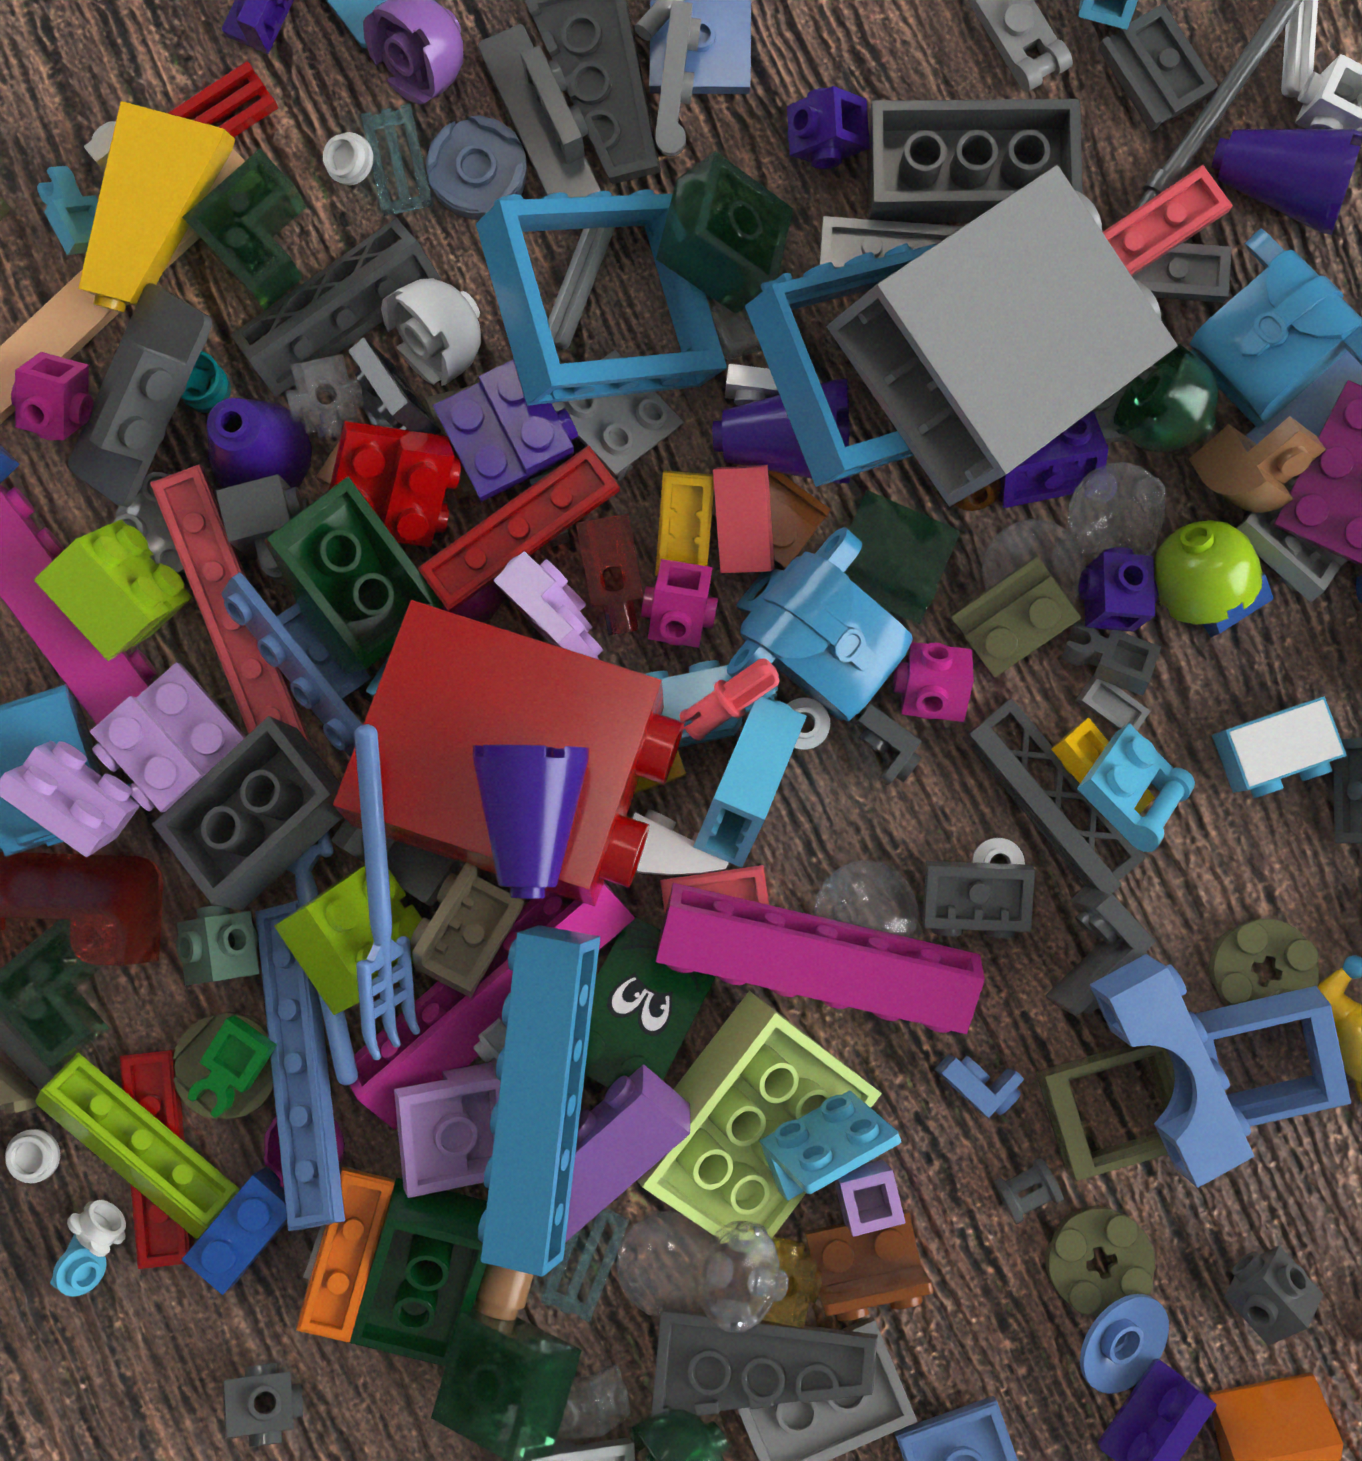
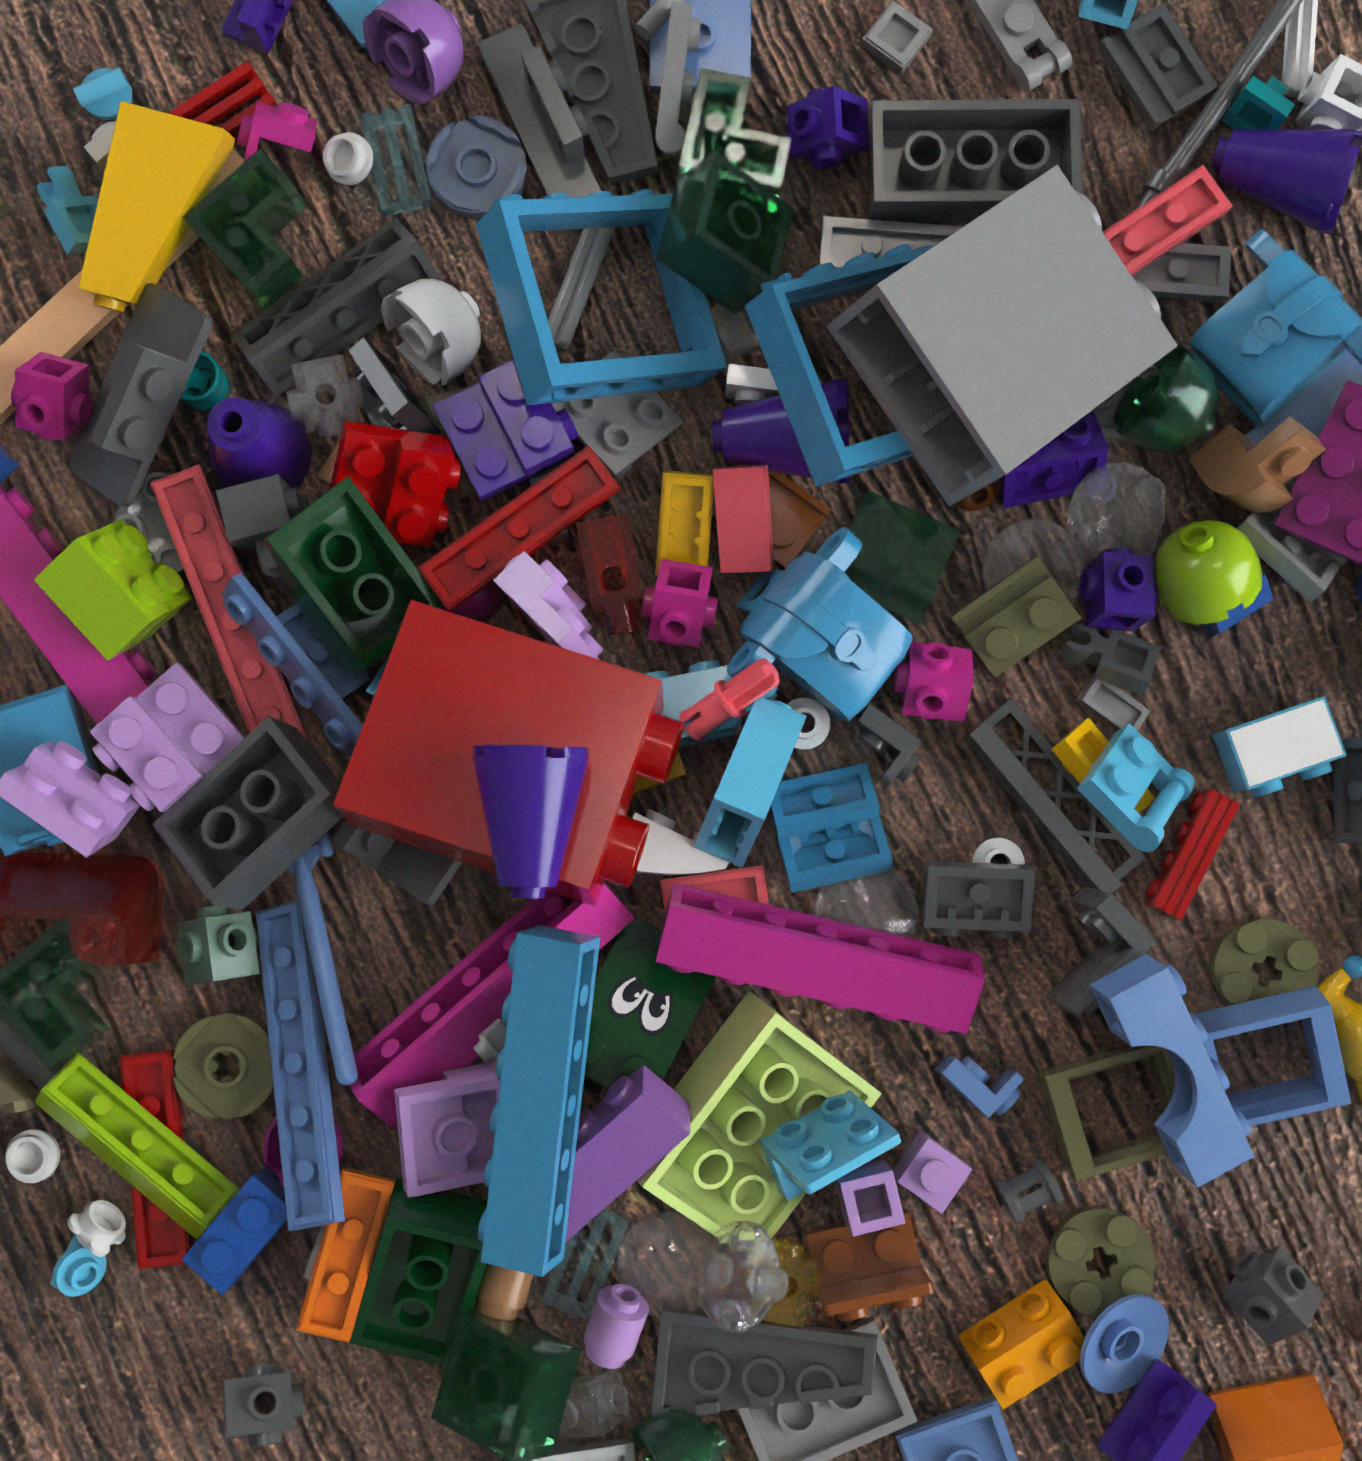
(103, 92): none -> medium azure plate
(234, 1061): green plate -> none
(282, 124): none -> dark pink bracket
(336, 933): lime piece -> none
(380, 913): medium blue piece -> none
(464, 930): dark tan bracket -> none
(615, 1325): none -> lavender brick
(718, 126): none -> clear green brick
(830, 828): none -> dark azure slope
(896, 37): none -> light grey tile
(931, 1171): none -> lavender brick
(1024, 1343): none -> light orange bracket
(1191, 854): none -> red piece
(1260, 106): none -> teal tile

